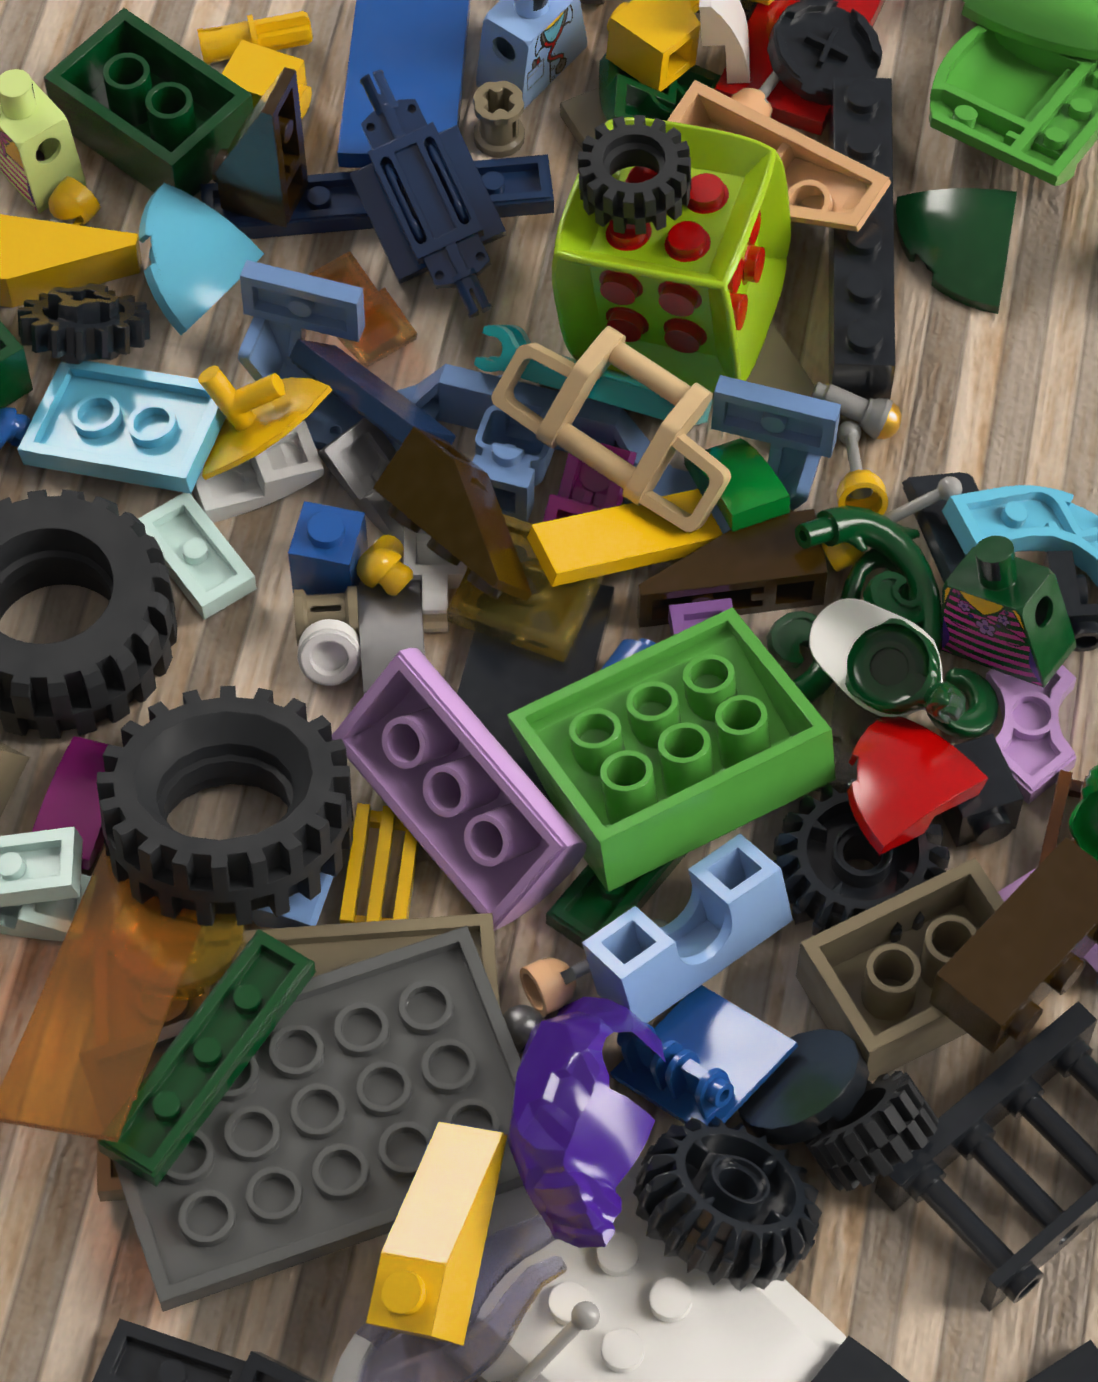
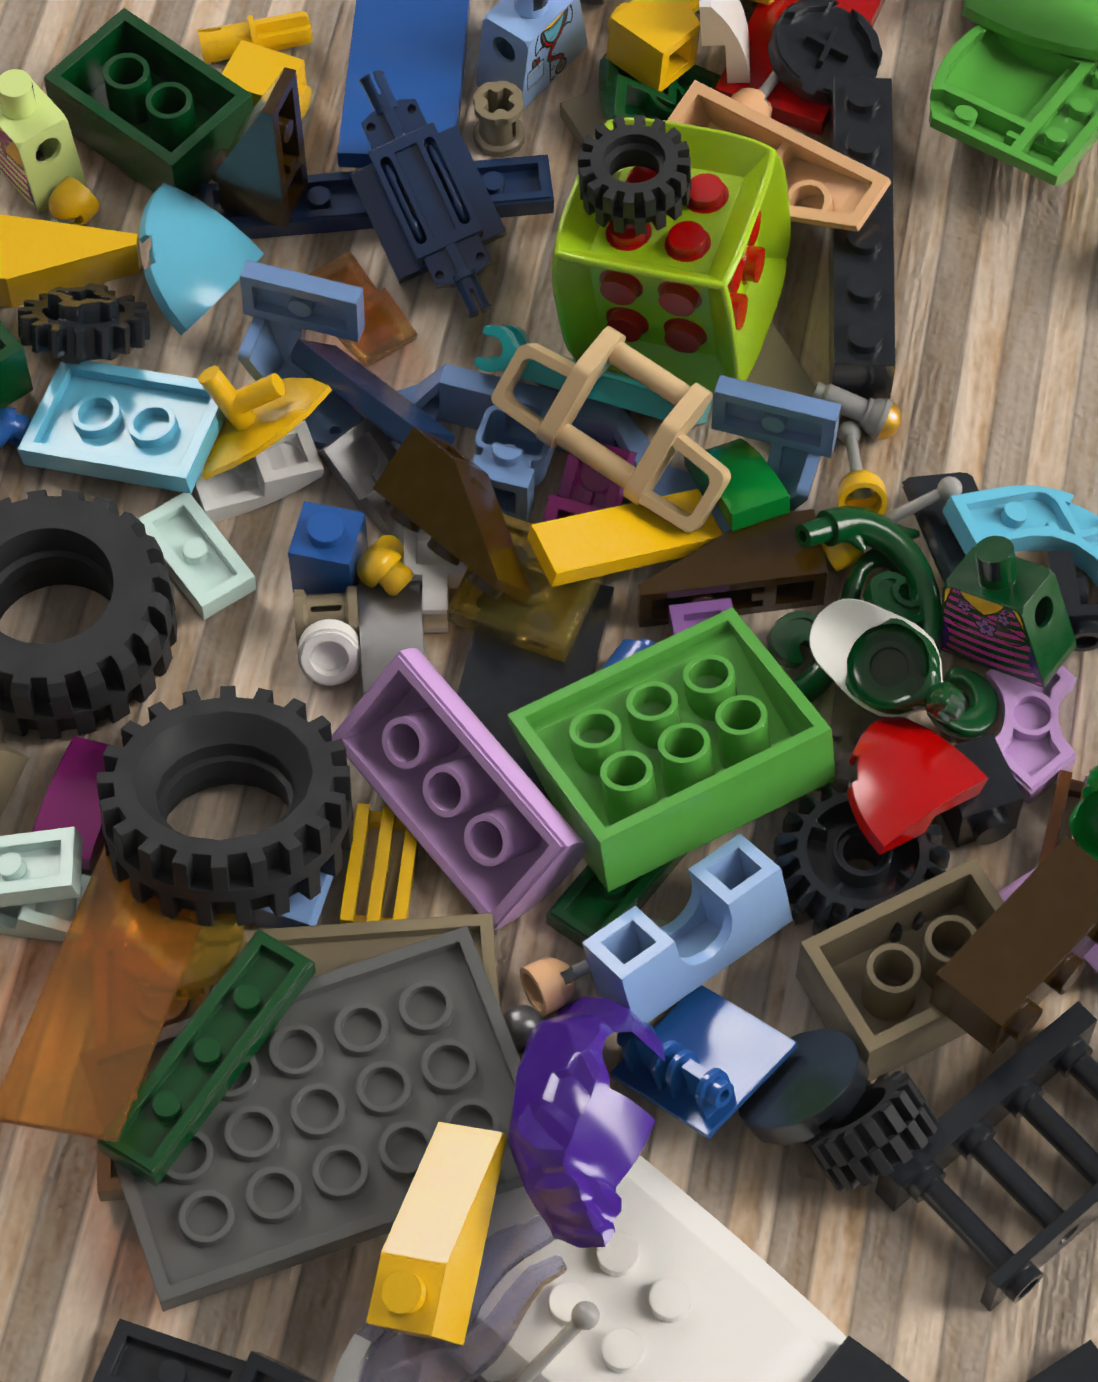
(727, 1203): black gear -> none
(960, 239): dark green brick -> none

